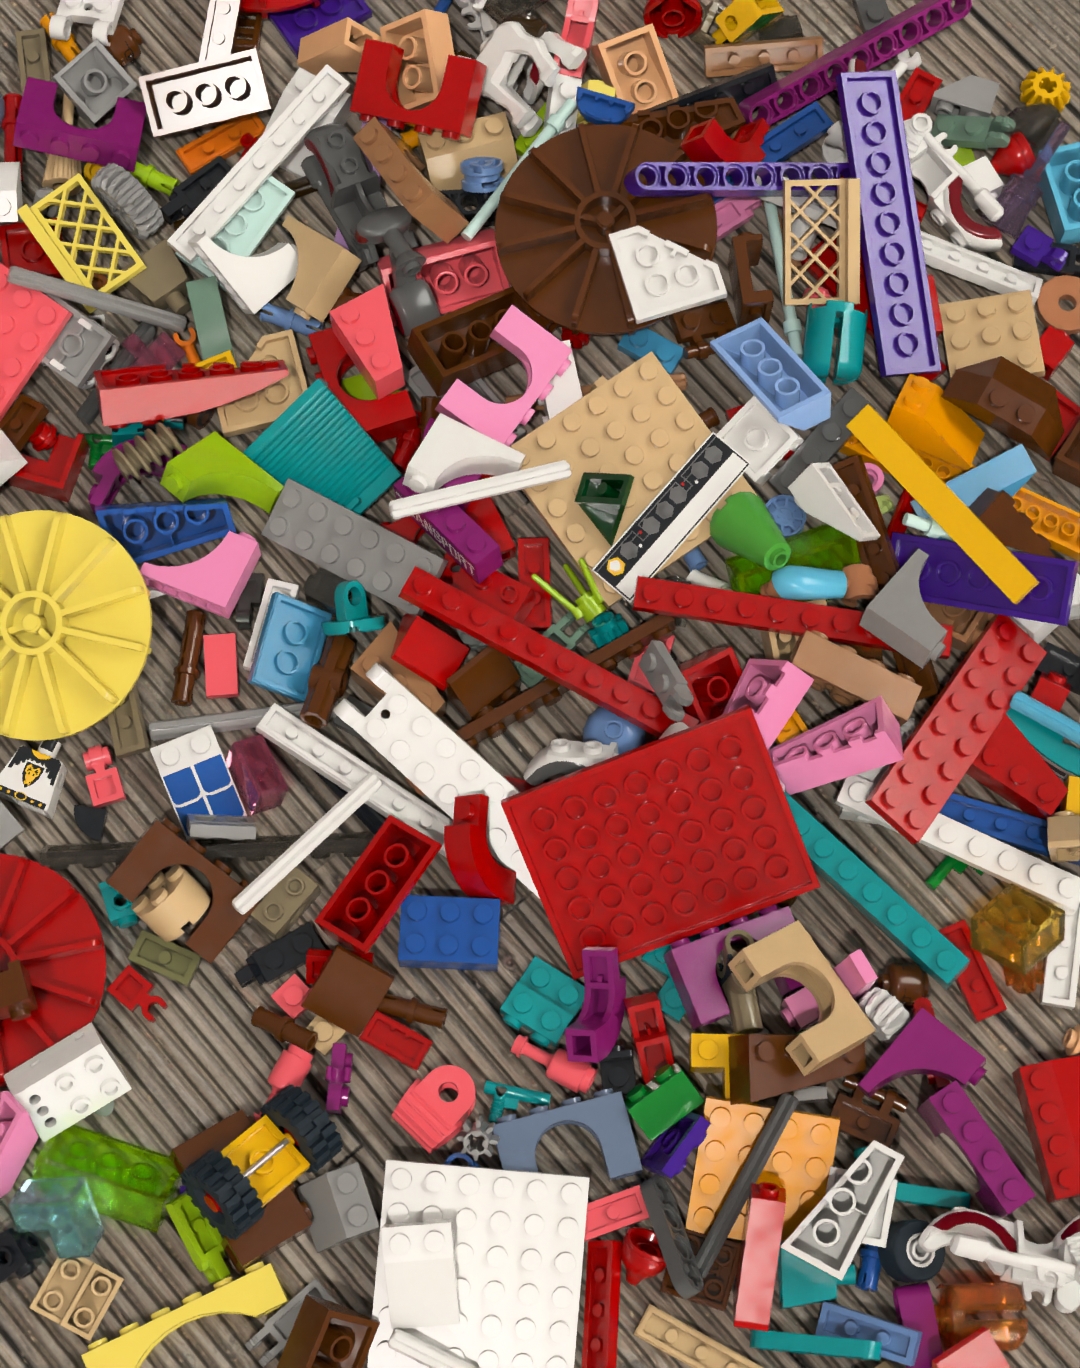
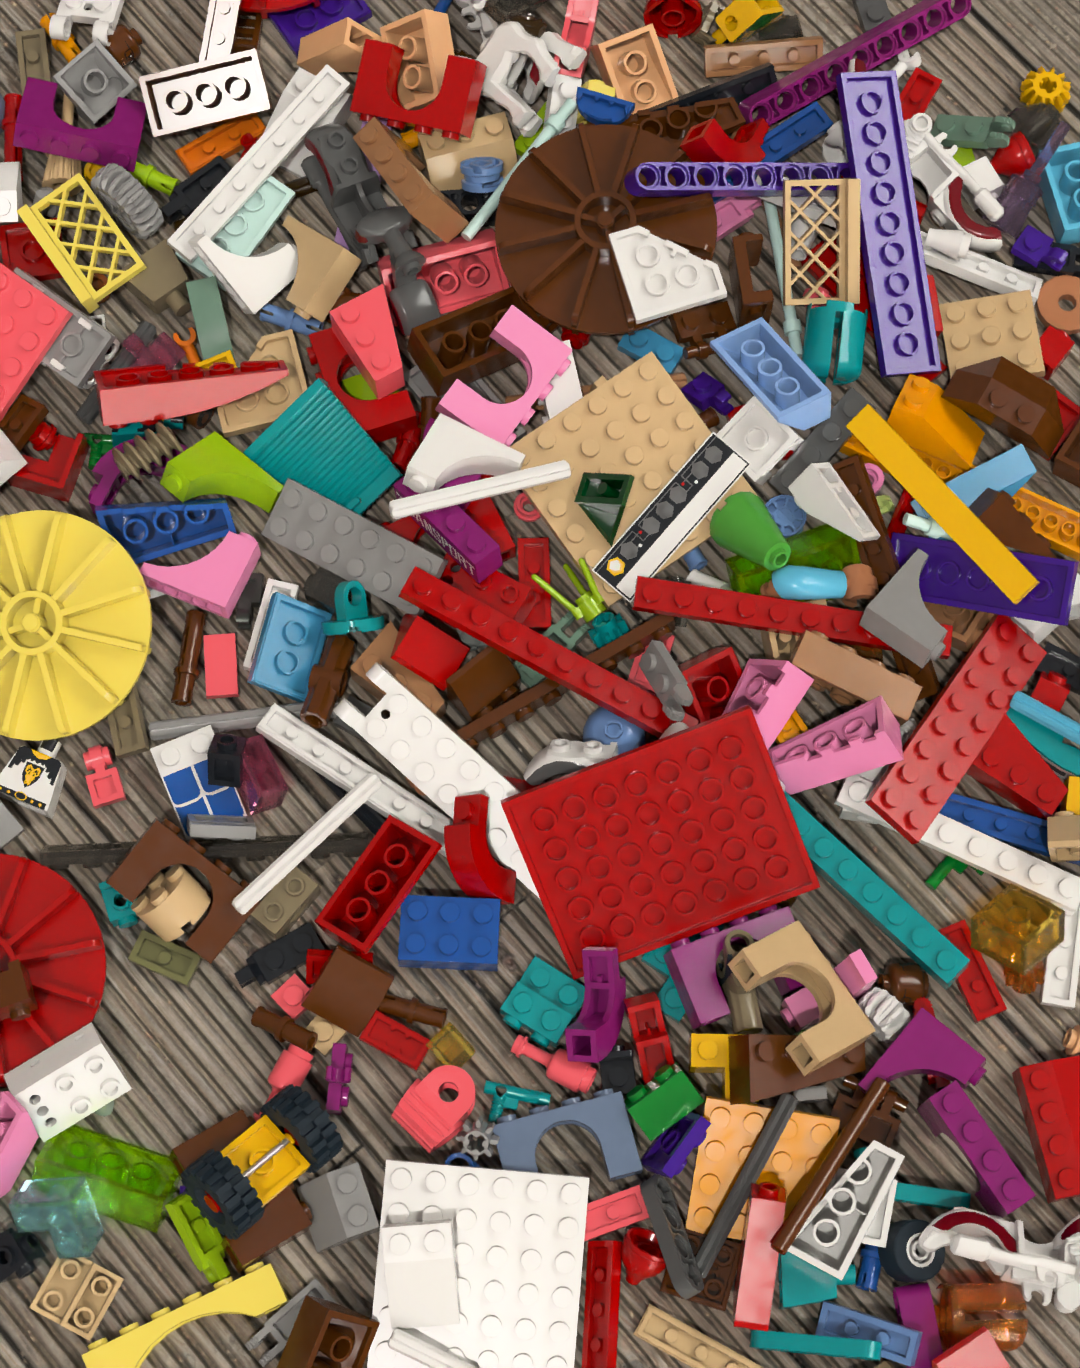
(91, 821): black tile -> none
(96, 299): light grey axle -> none
(134, 991): red plate -> none
(226, 760): none -> black bracket
(450, 1047): none -> clear yellow slope
(520, 501): none -> coral plate
(707, 392): none -> dark purple plate
(830, 1166): none -> reddish brown piece
(949, 242): none -> white cone
(965, 97): light grey slope -> none

